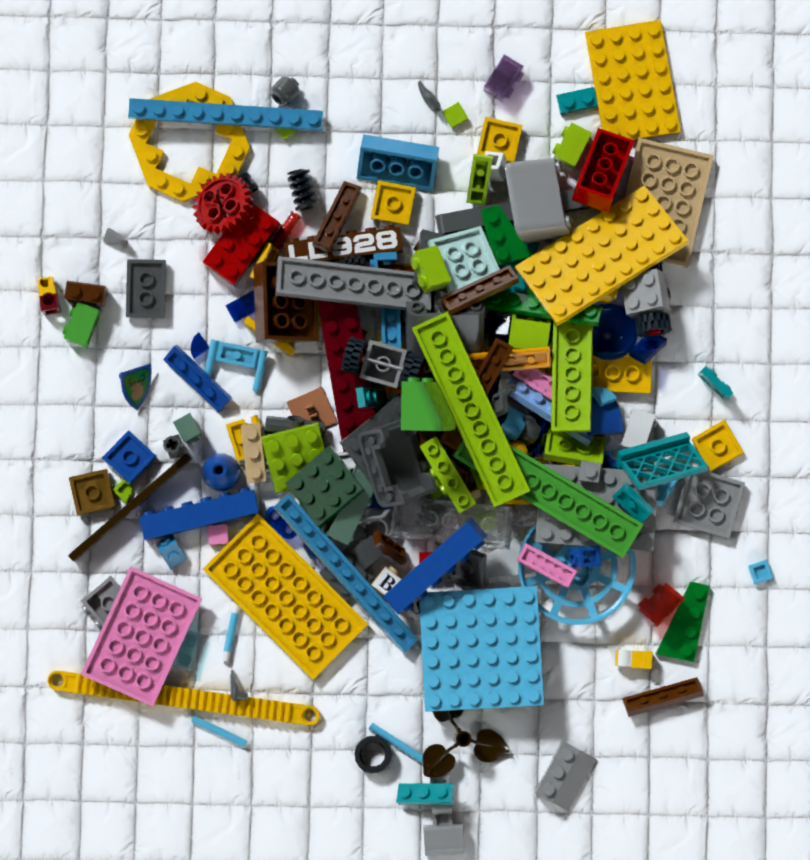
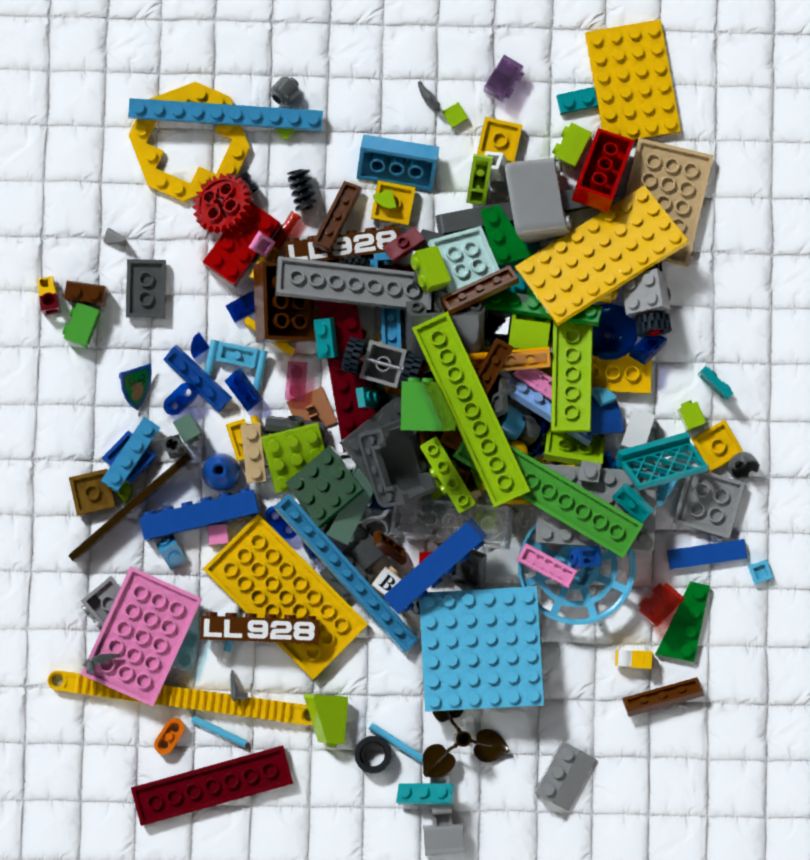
(98, 659): none -> dark grey bar
(130, 454): none -> dark azure plate
(169, 735): none -> orange plate
(181, 398): none -> clear blue plate
(212, 785): none -> dark red plate
(243, 389): none -> clear blue plate
(260, 629): none -> reddish brown brick
(262, 244): none -> bright pink tile
(296, 381): none -> clear pink plate
(325, 338): none -> teal plate
(328, 717): none -> lime slope
(385, 199): none -> lime tile
(404, 244): none -> dark red plate
(691, 415): none -> lime brick
(707, 554): none -> blue tile
(742, 464): none -> dark grey hair

